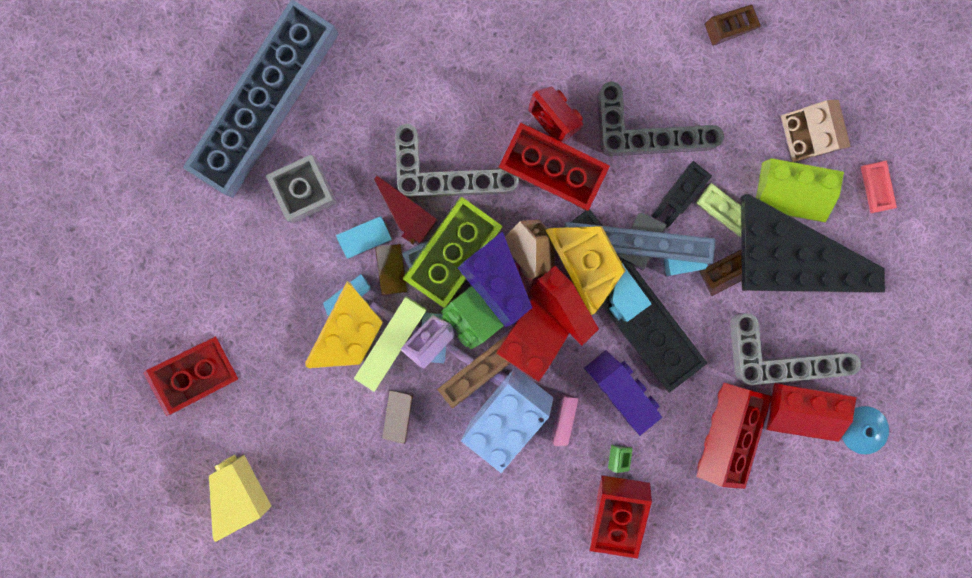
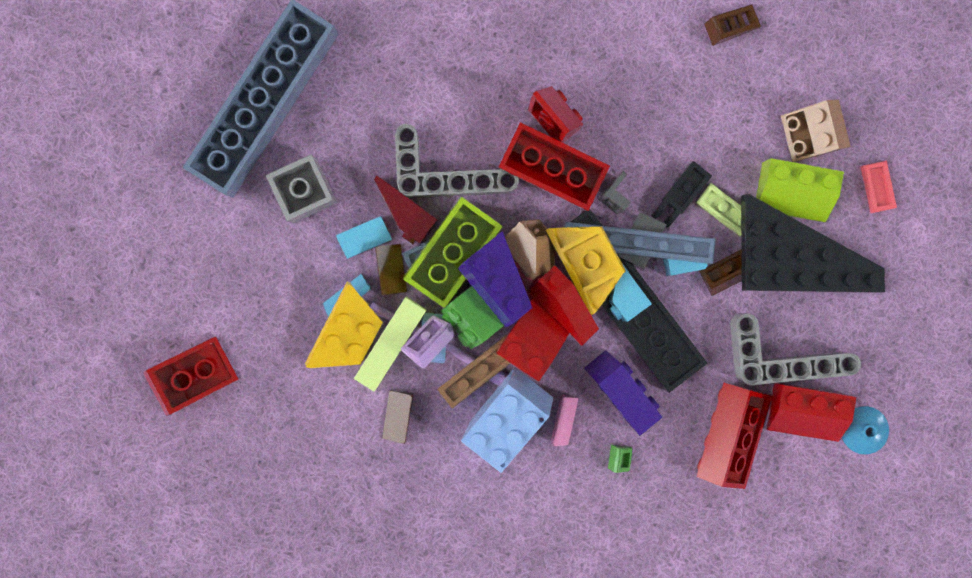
(235, 497): light yellow slope -> none
(613, 198): none -> dark grey panel
(620, 516): red slope -> none
(648, 136): dark grey beam -> none

